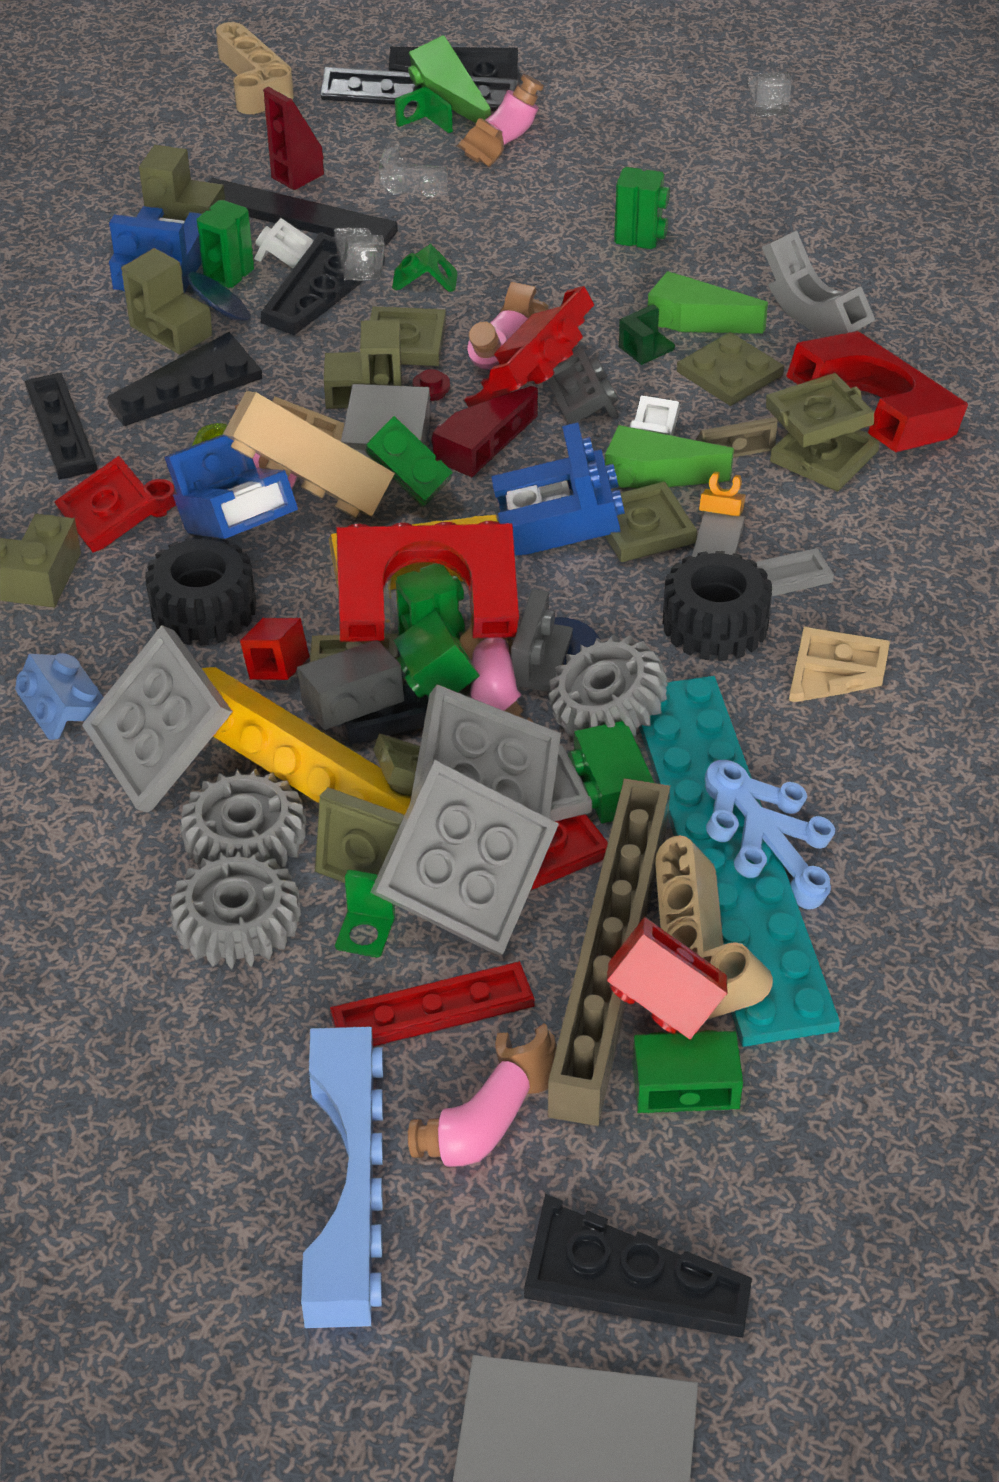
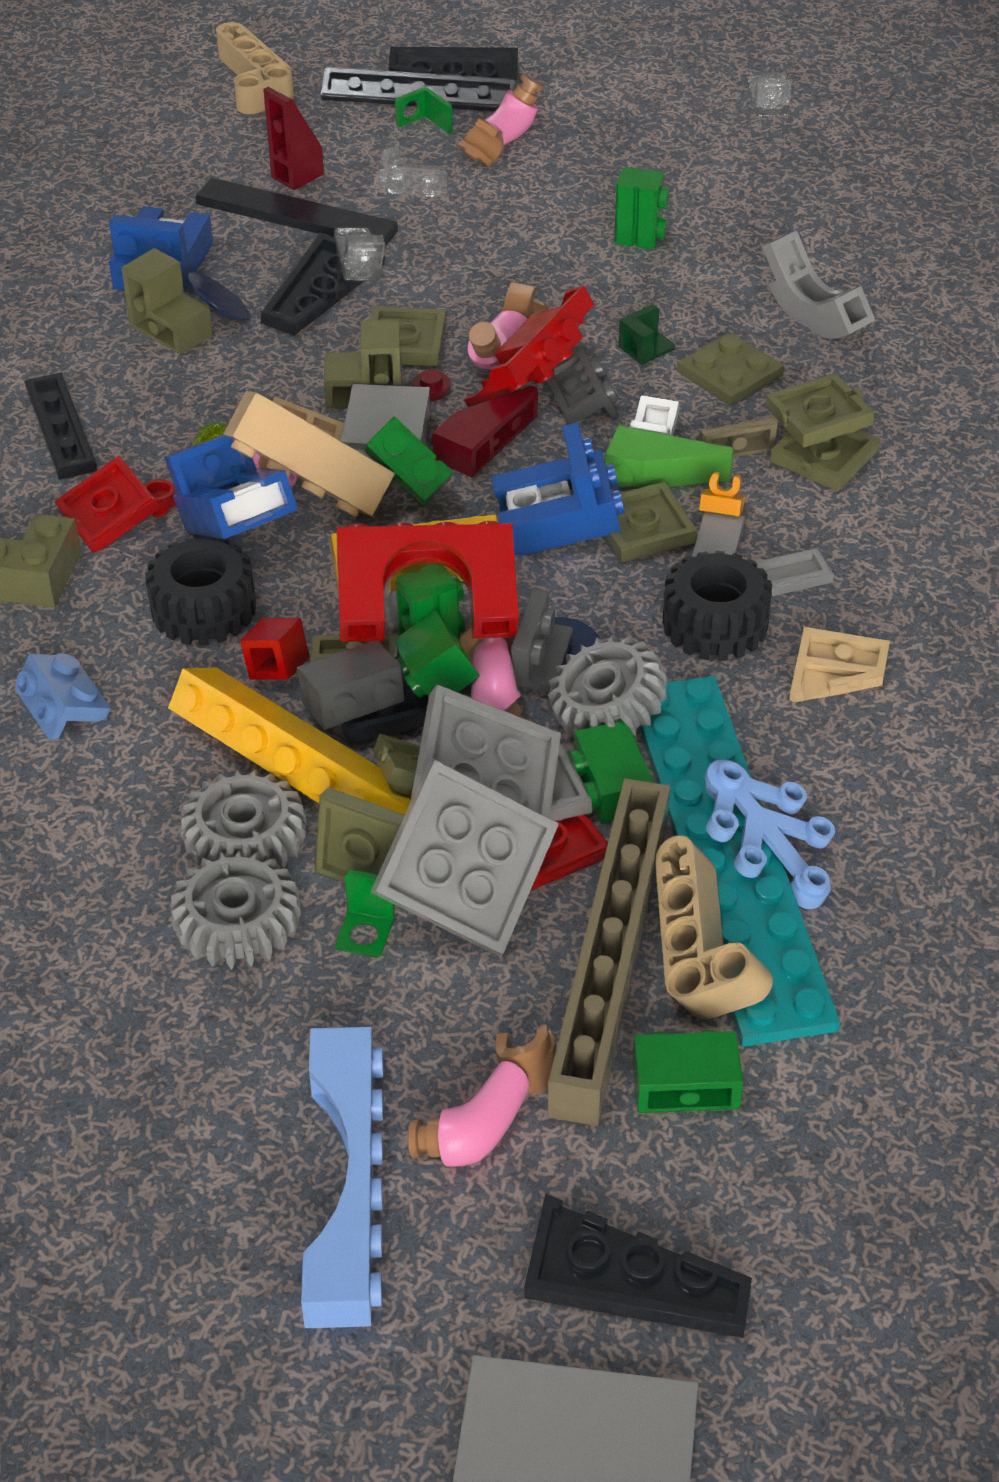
(156, 719): light grey plate -> none
(169, 186): olive brick -> none
(193, 377): black wing -> none
(225, 243): green brick -> none
(283, 242): white bracket -> none
(425, 260): green bracket -> none
(438, 1004): red tile -> none
(443, 73): bright green slope -> none
(666, 979): brick -> none
(703, 307): bright green slope -> none
(912, 406): red arch -> none

